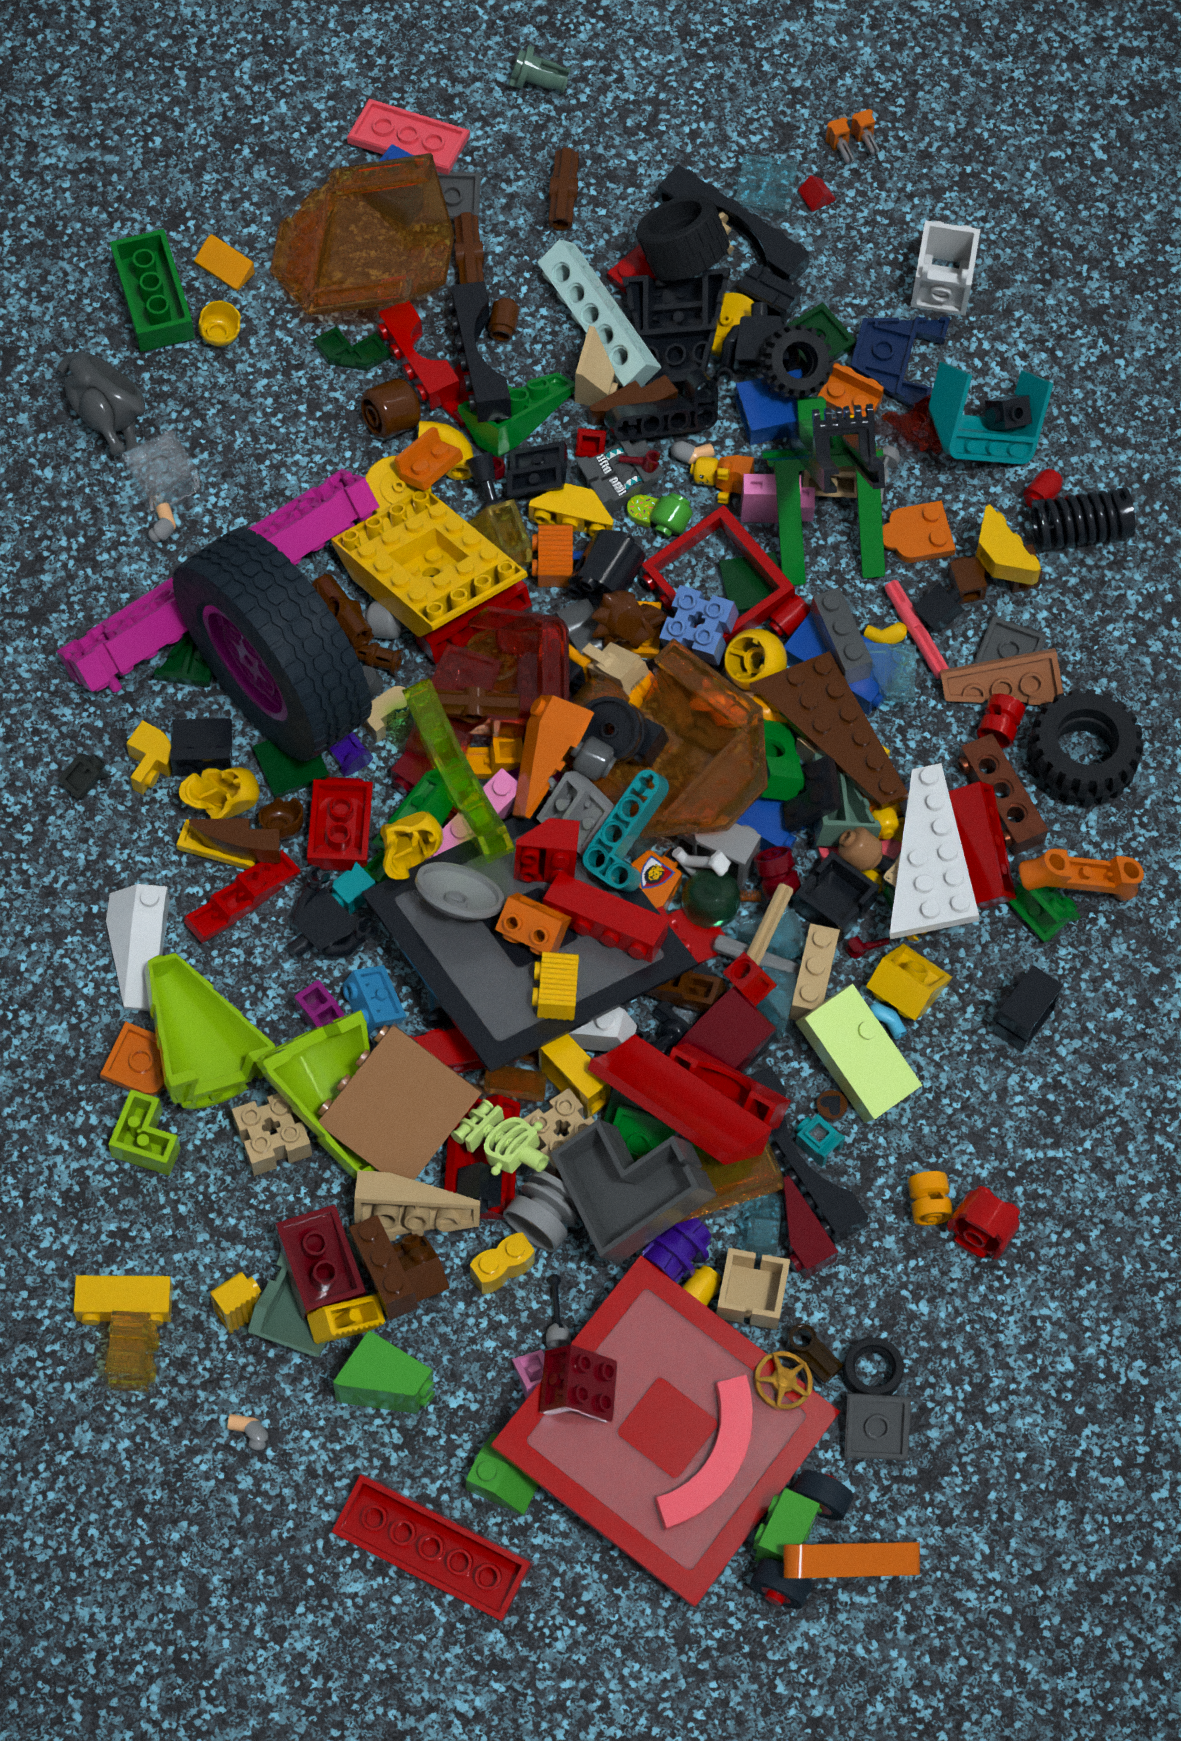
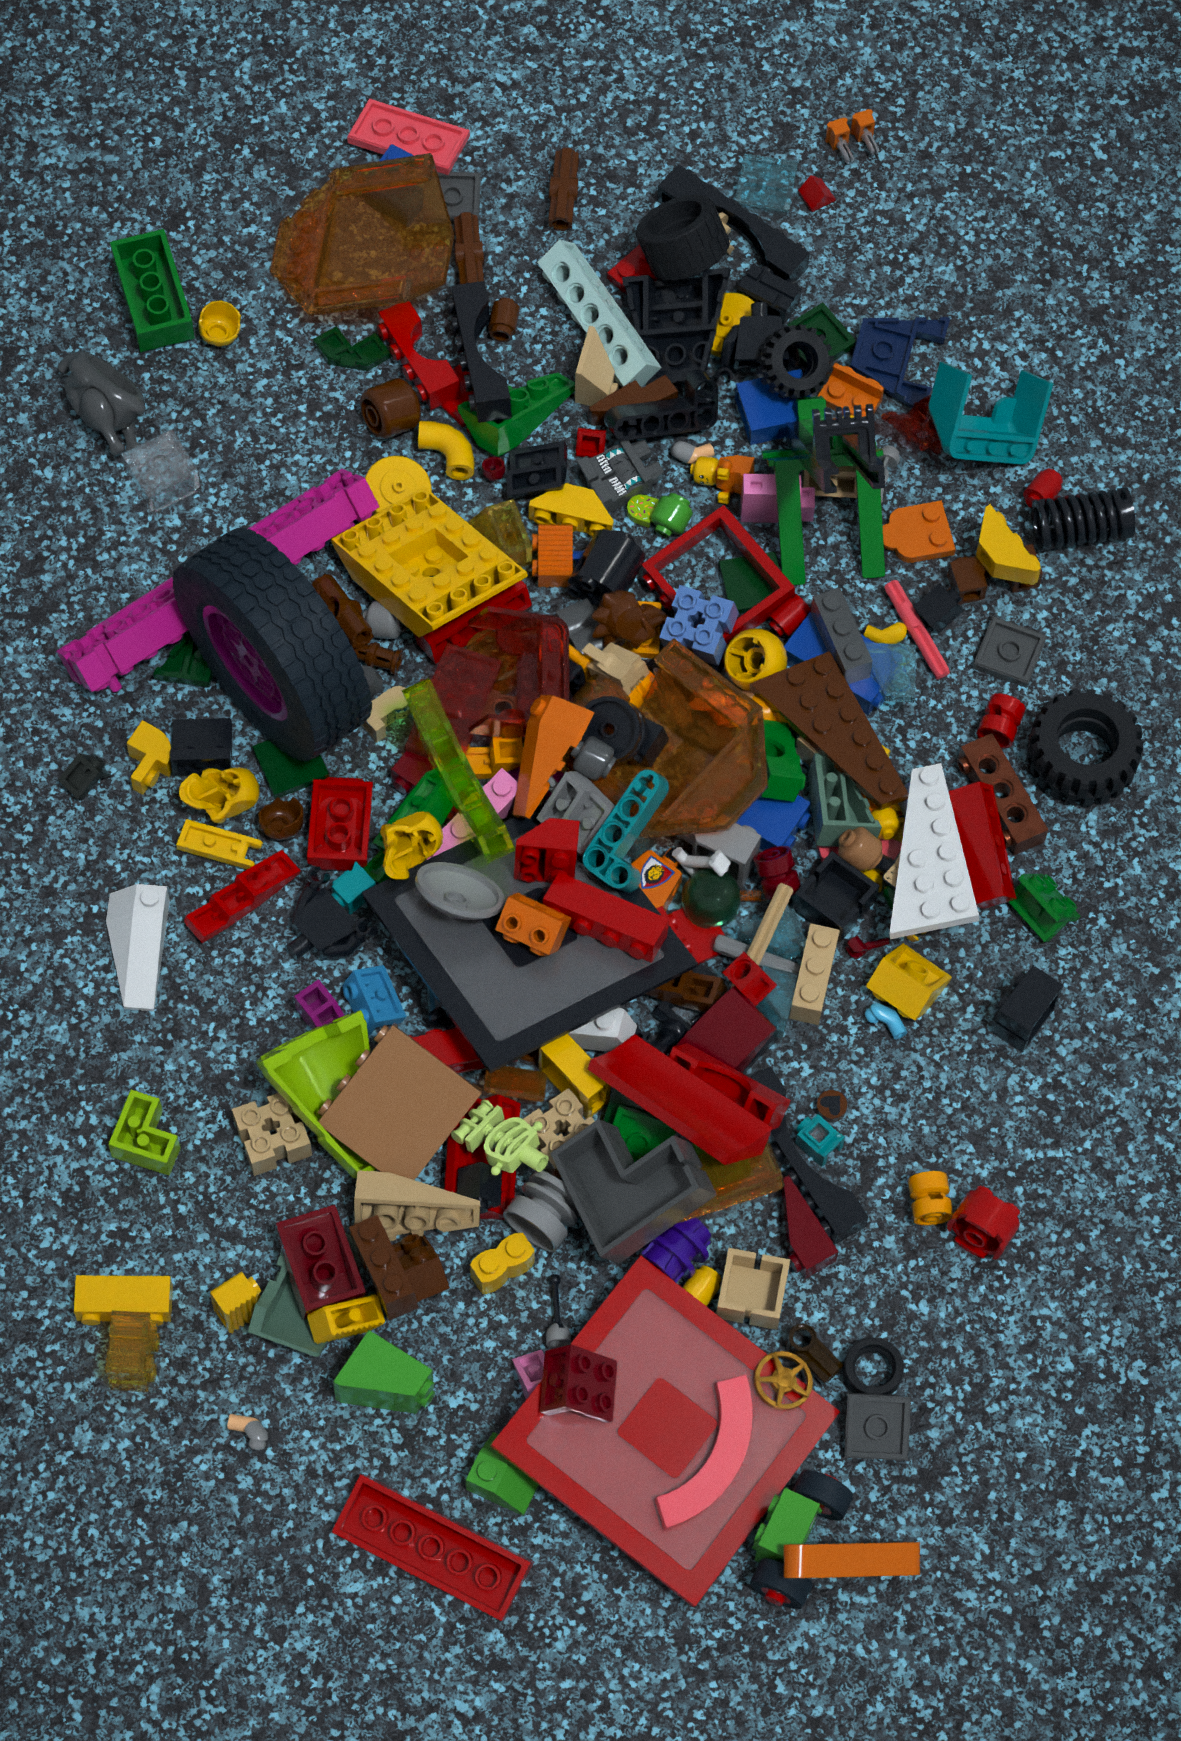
(135, 1061): orange plate -> none
(165, 524): light grey arm -> none
(201, 1036): lime cone -> none
(224, 263): light orange slope -> none
(237, 839): reddish brown slope -> none
(350, 754): dark purple tile -> none
(426, 460): orange bracket -> none
(477, 702): reddish brown piece -> none
(483, 473): black piece -> none
(538, 71): sand green piece -> none
(557, 985): yellow brick -> none
(648, 463): dark red hand -> none
(763, 1224): clear light blue slope -> none
(819, 799): black plate -> none
(858, 1053): yellowish green brick -> none
(941, 286): white container -> none
(1008, 411): black brick -> none
(1027, 677): nougat wing -> none
(1059, 870): orange plate -> none

